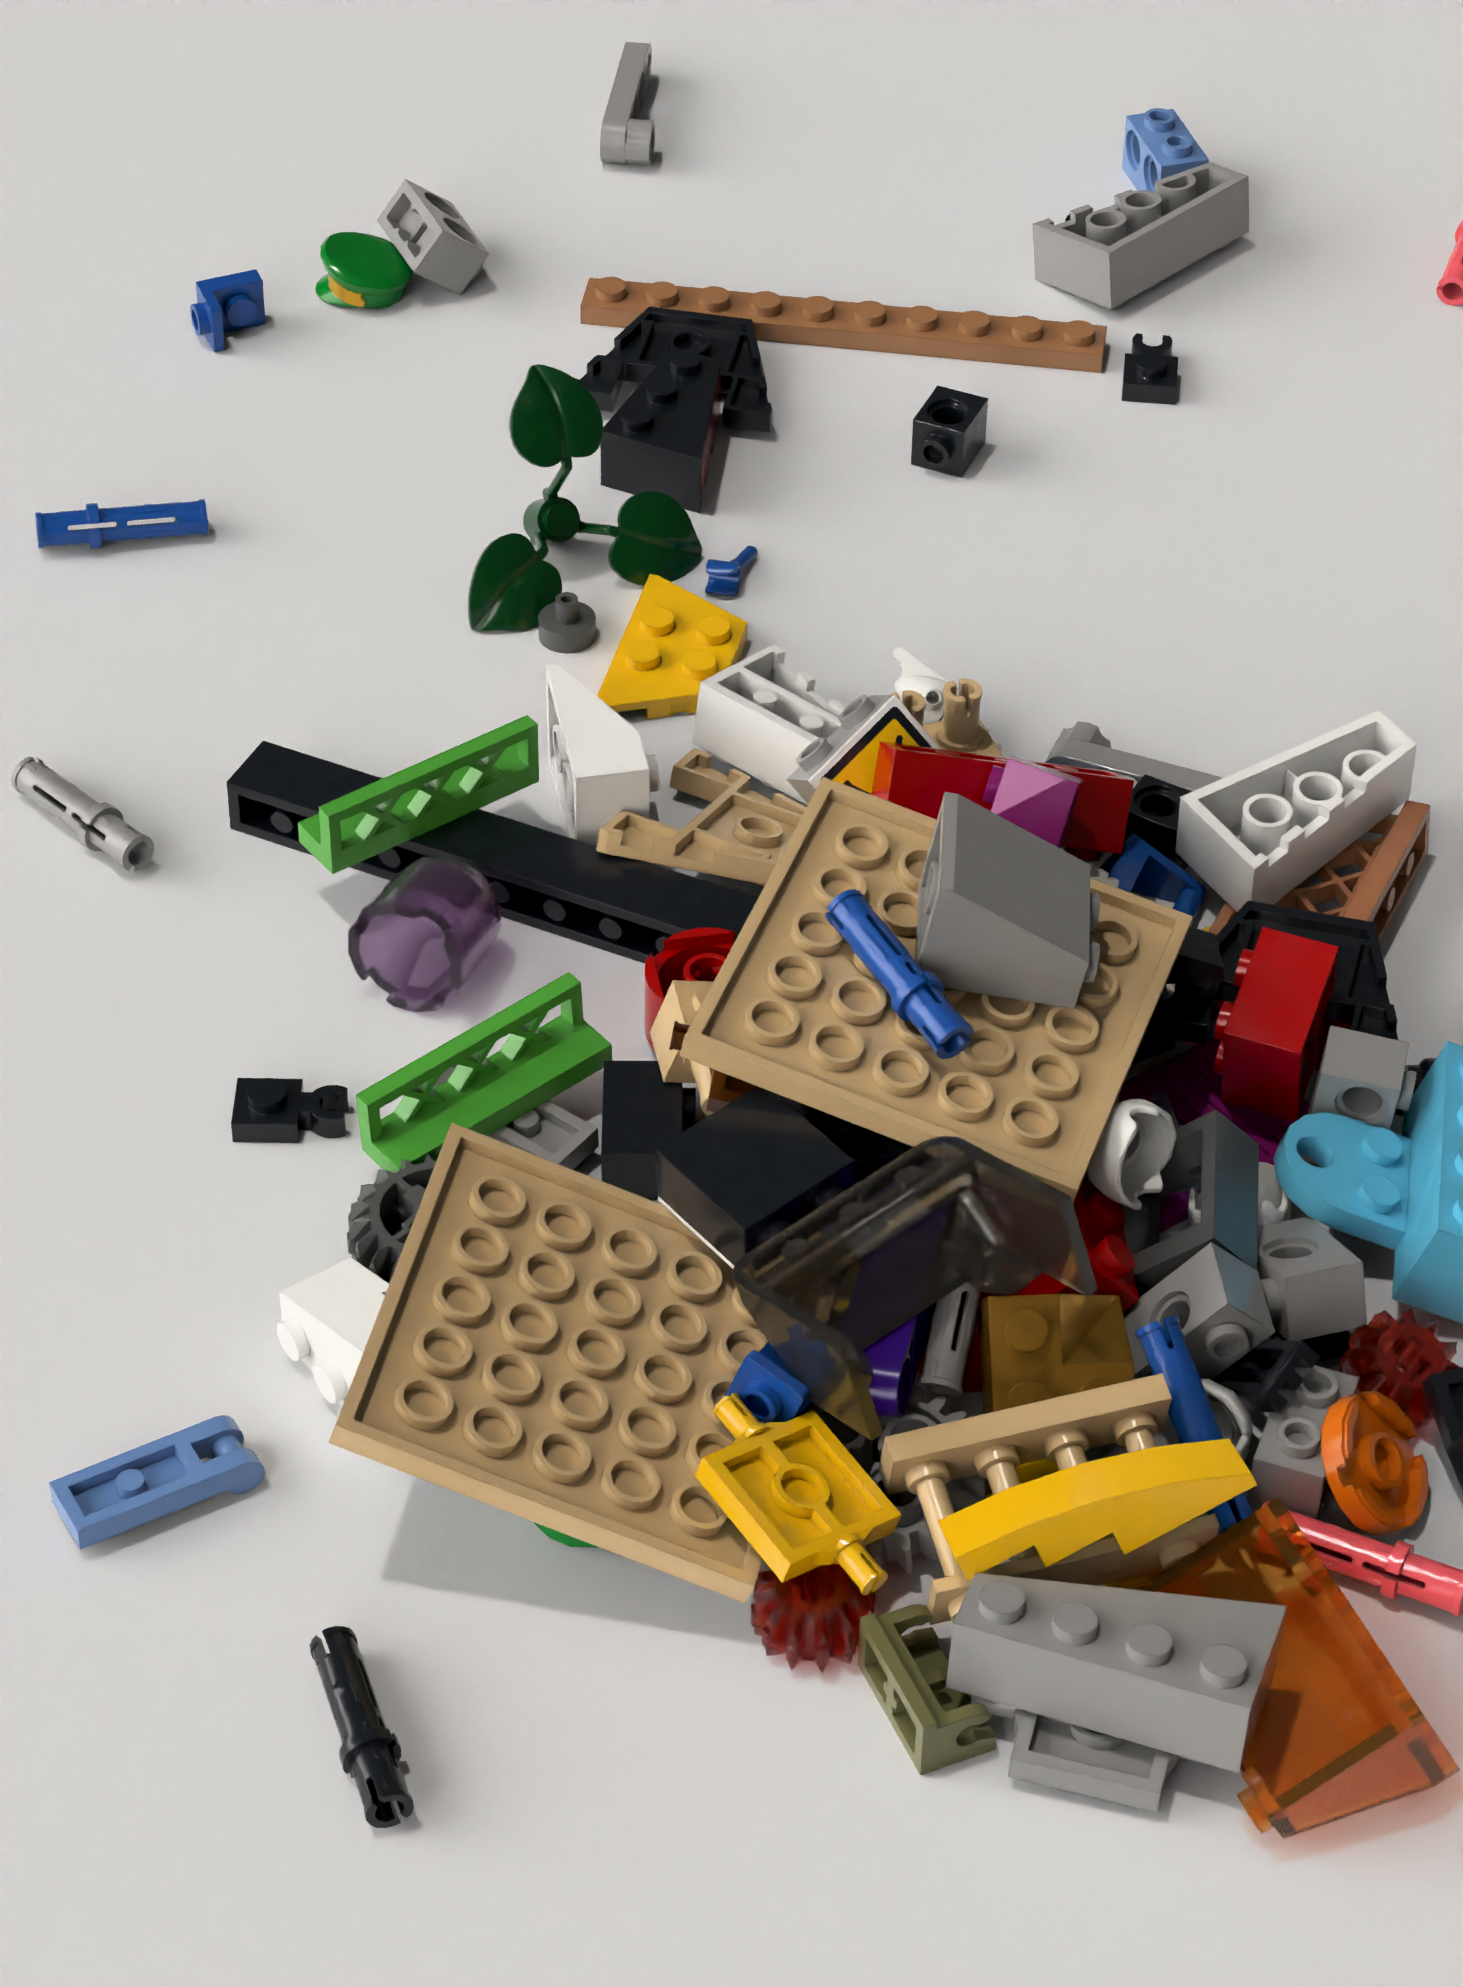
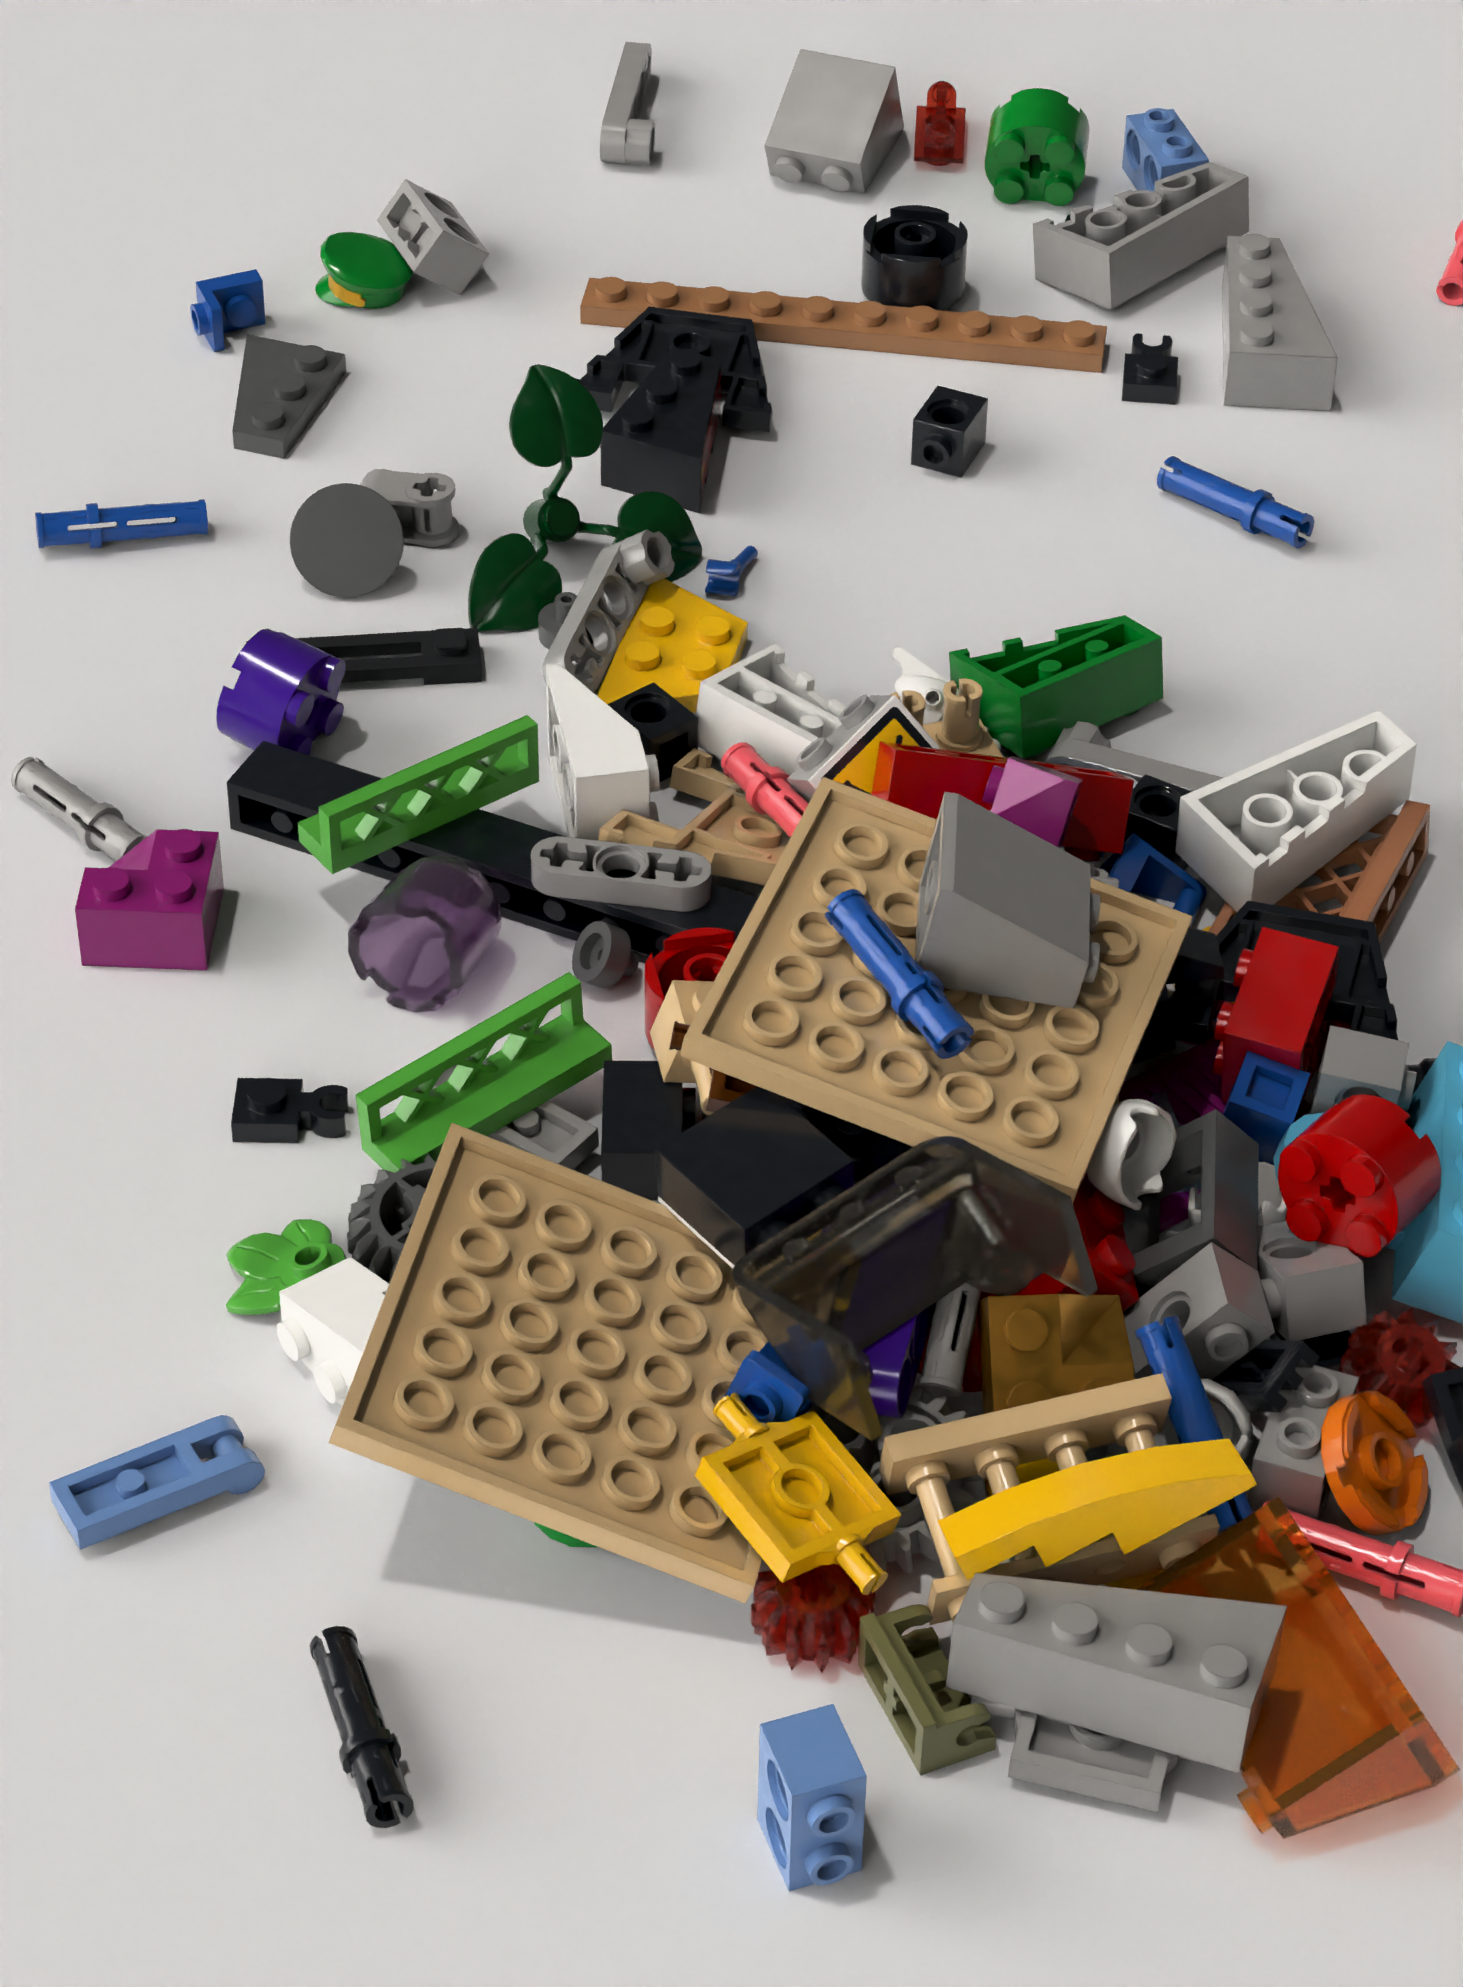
(153, 904): none -> magenta slope
(278, 1262): none -> bright green plate
(281, 393): none -> dark grey wing
(281, 694): none -> dark purple brick
(346, 540): none -> dark grey shield
(418, 504): none -> light grey piece
(445, 657): none -> black container
(603, 955): none -> dark grey tile
(642, 561): none -> light grey beam
(663, 725): none -> black brick
(679, 883): none -> light grey beam
(764, 786): none -> coral pin
(811, 1797): none -> medium blue brick
(835, 122): none -> light grey slope
(914, 258): none -> black brick
(940, 127): none -> clear red hinge
(1037, 148): none -> green brick
(1082, 676): none -> green wedge
(1254, 510): none -> blue pin
(1265, 1101): none -> blue brick
(1271, 332): none -> light grey wedge
(1357, 1176): none -> red brick

